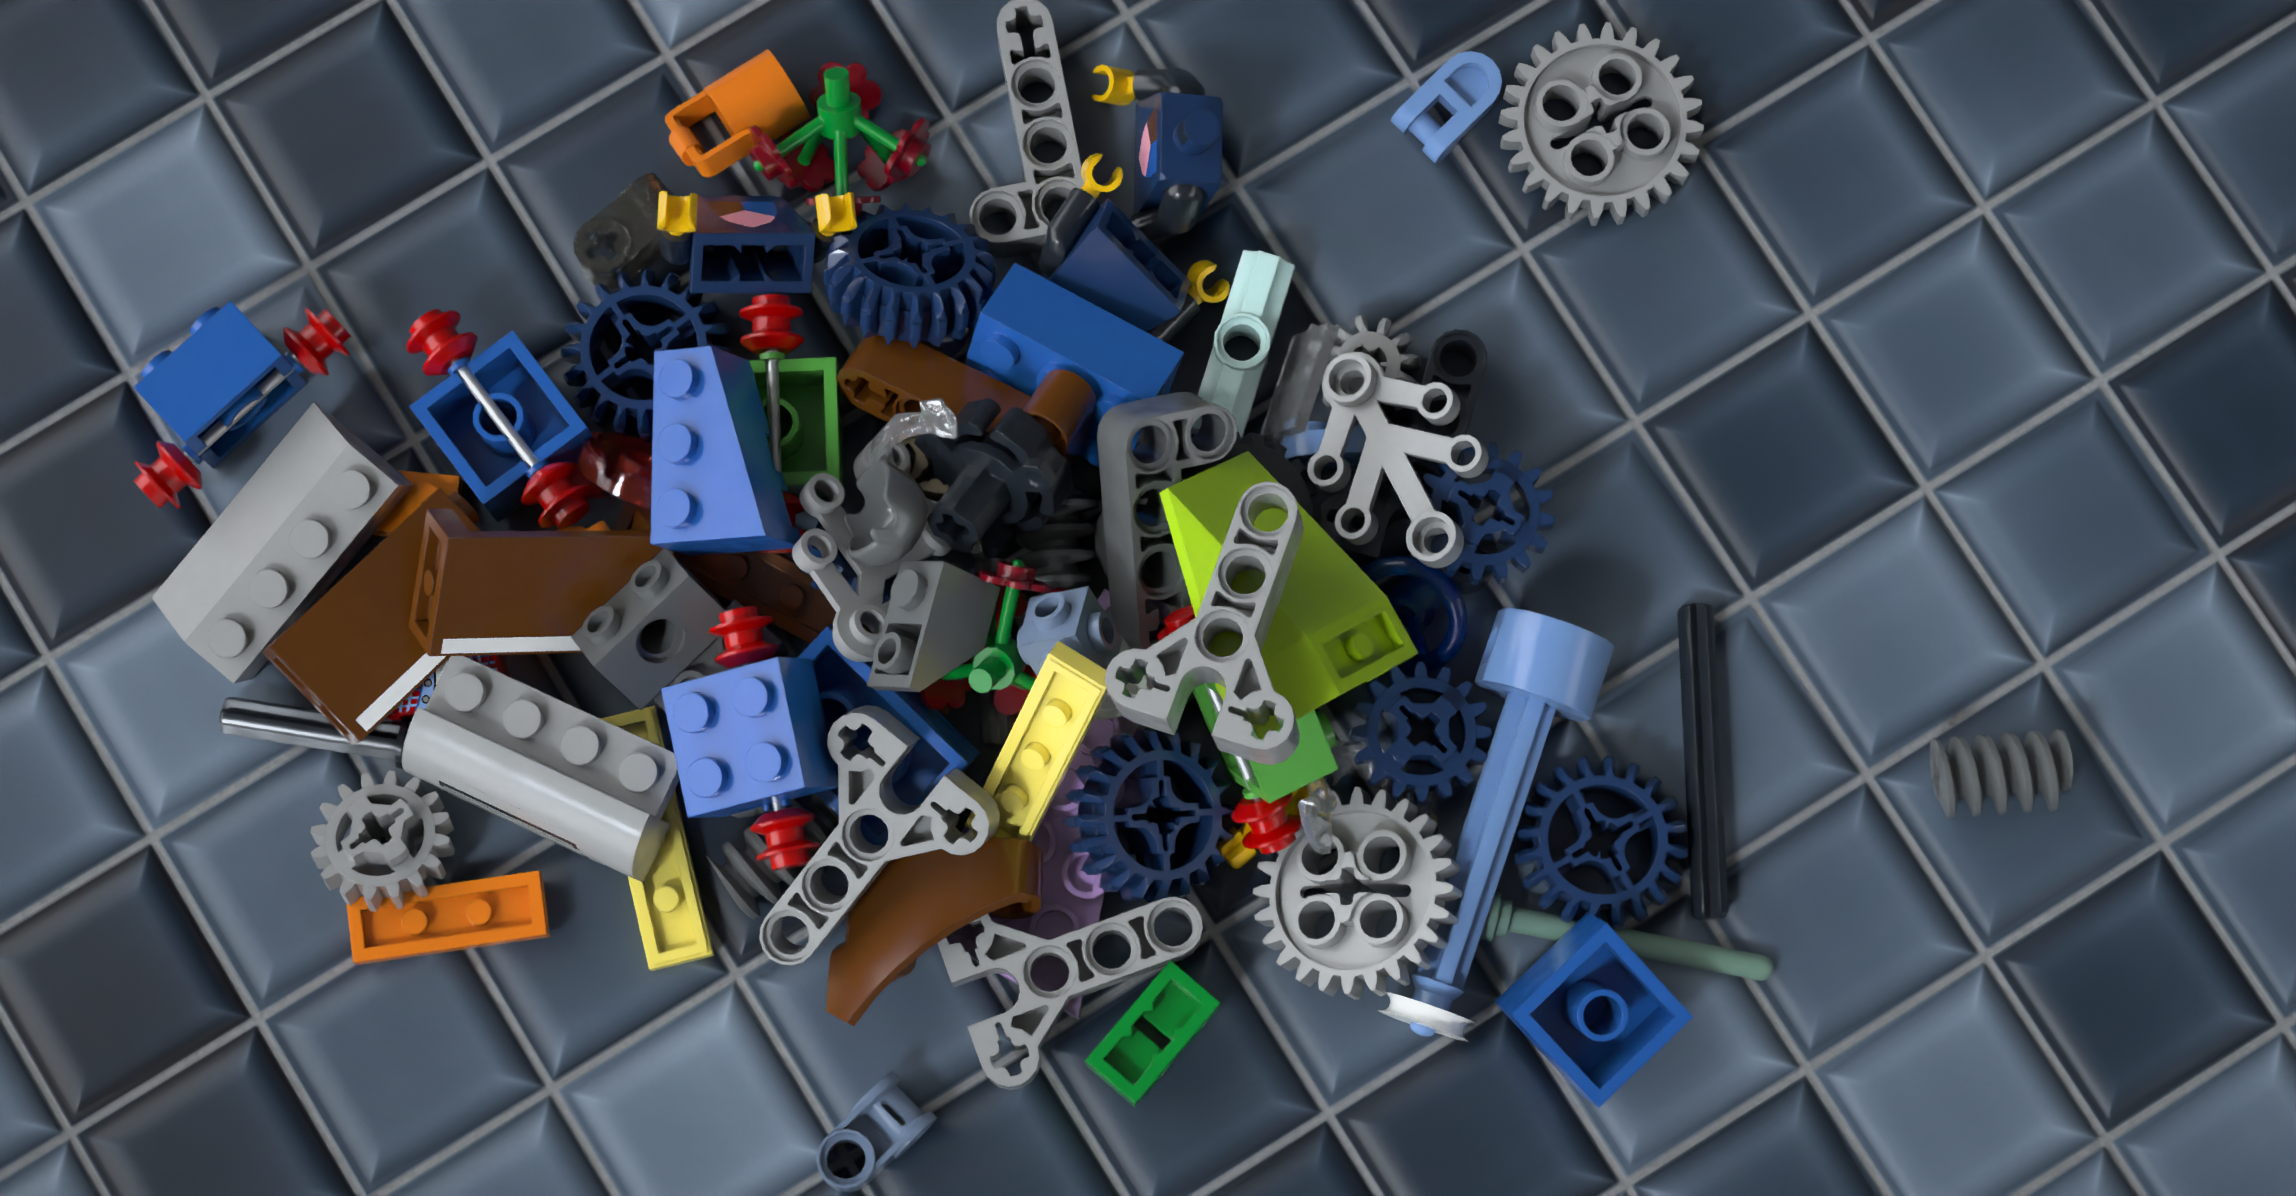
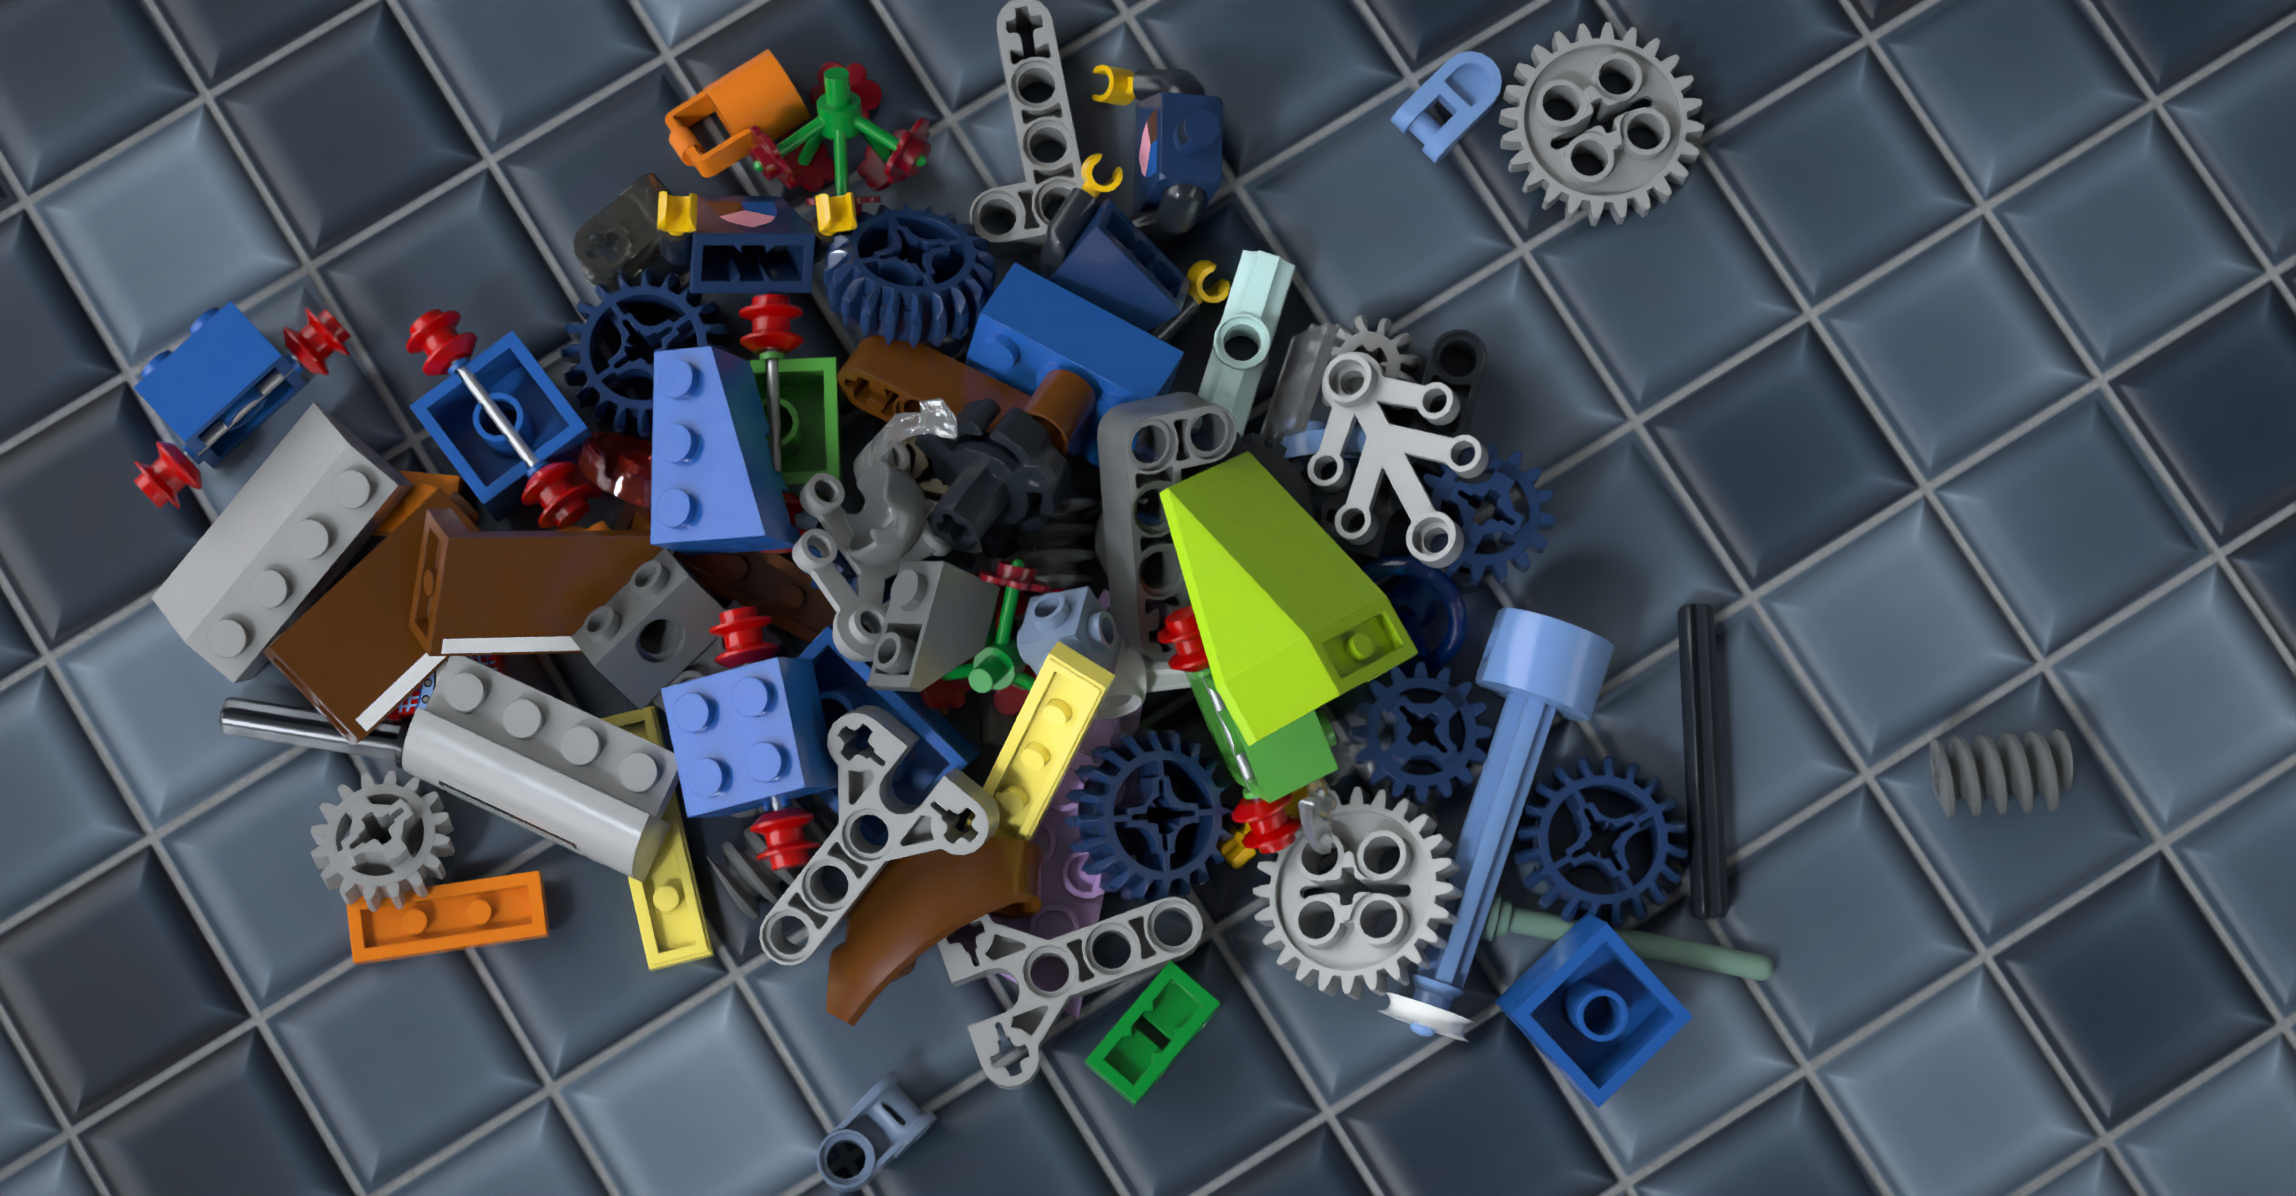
(1183, 657): light grey beam -> none

